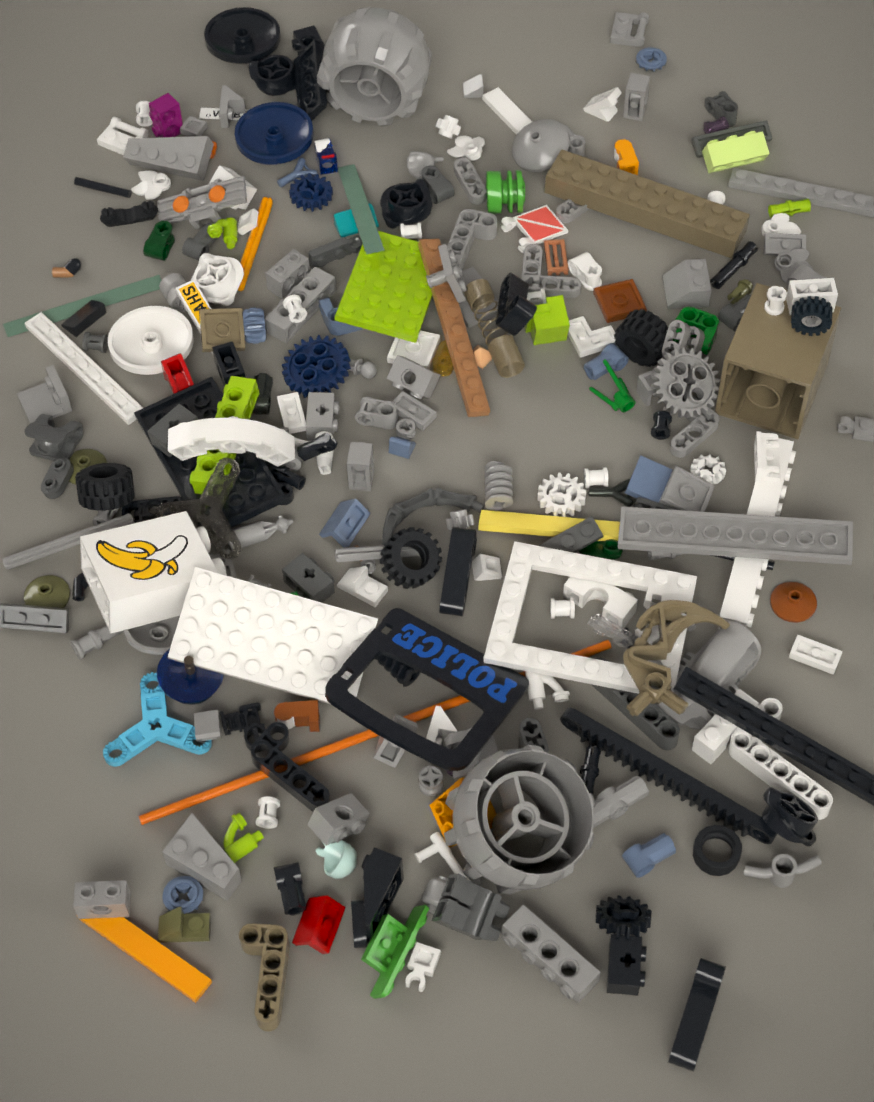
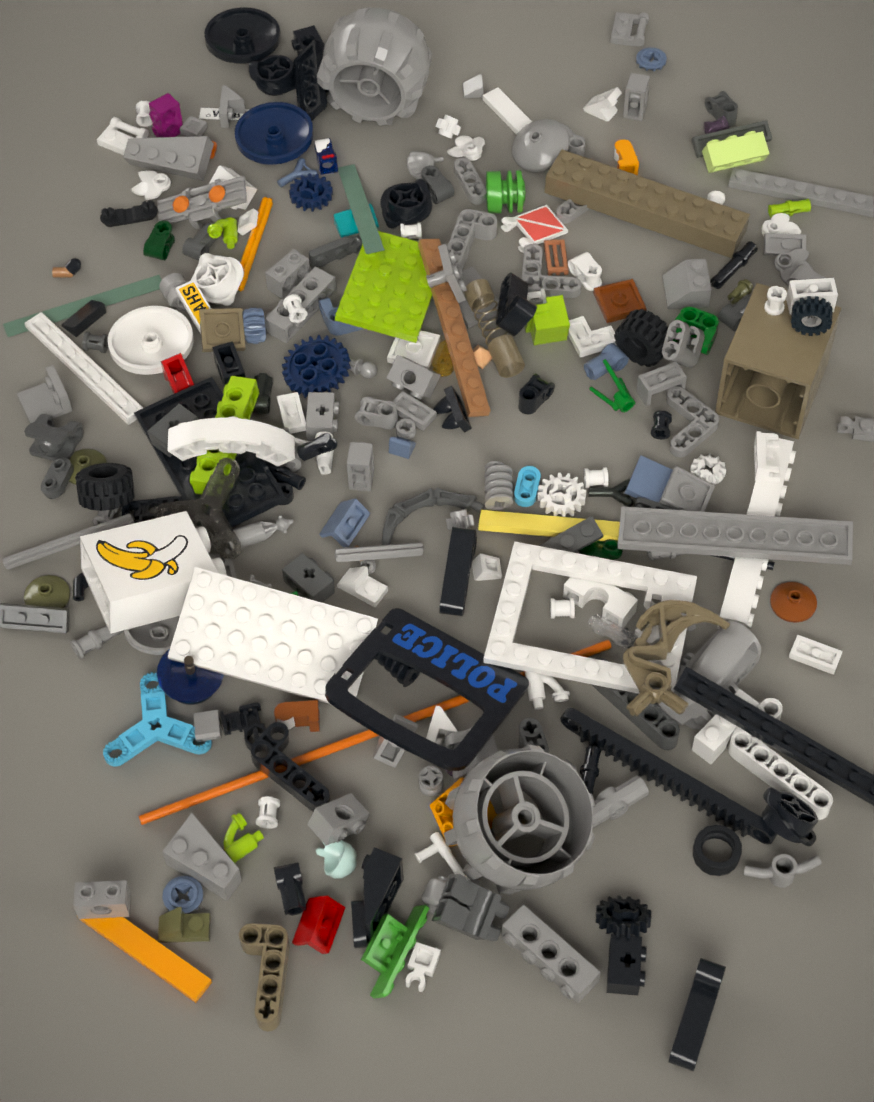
(102, 187): black bar -> none
(423, 545): black tyre -> none
(453, 403): none -> black tile
(527, 488): none -> medium azure plate
(534, 394): none -> black piece
(644, 857): sand blue piece -> none
(667, 378): light grey gear -> none

